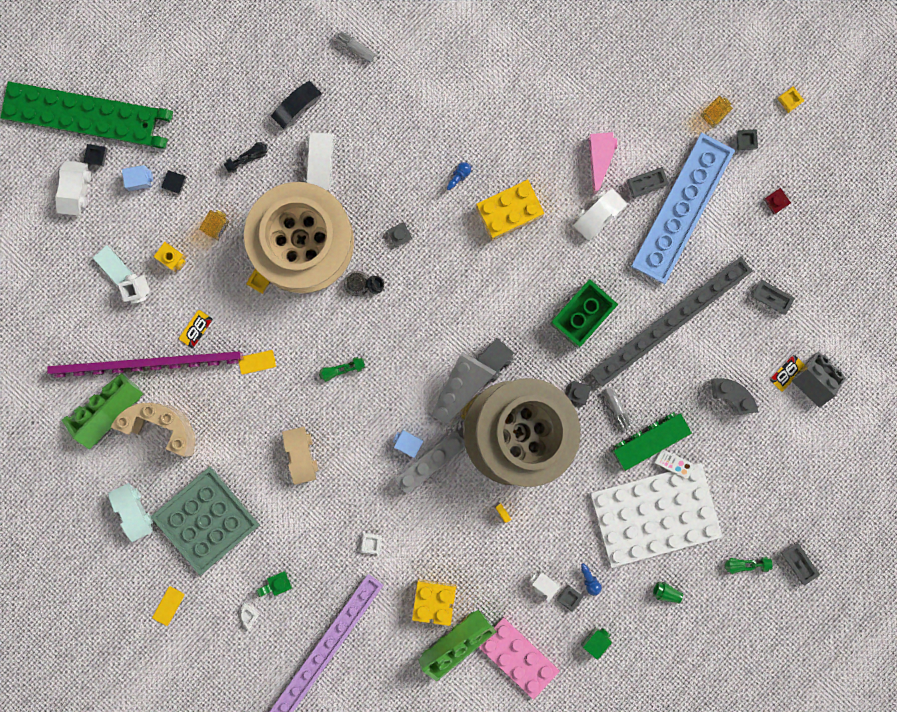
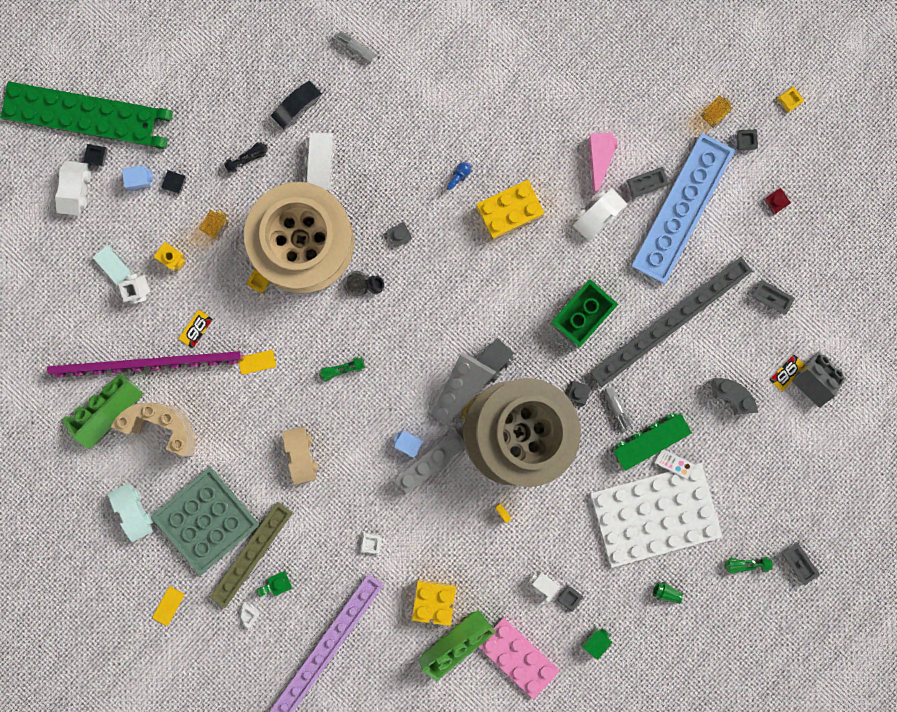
(251, 554): none -> olive plate
(592, 585): blue bar -> none

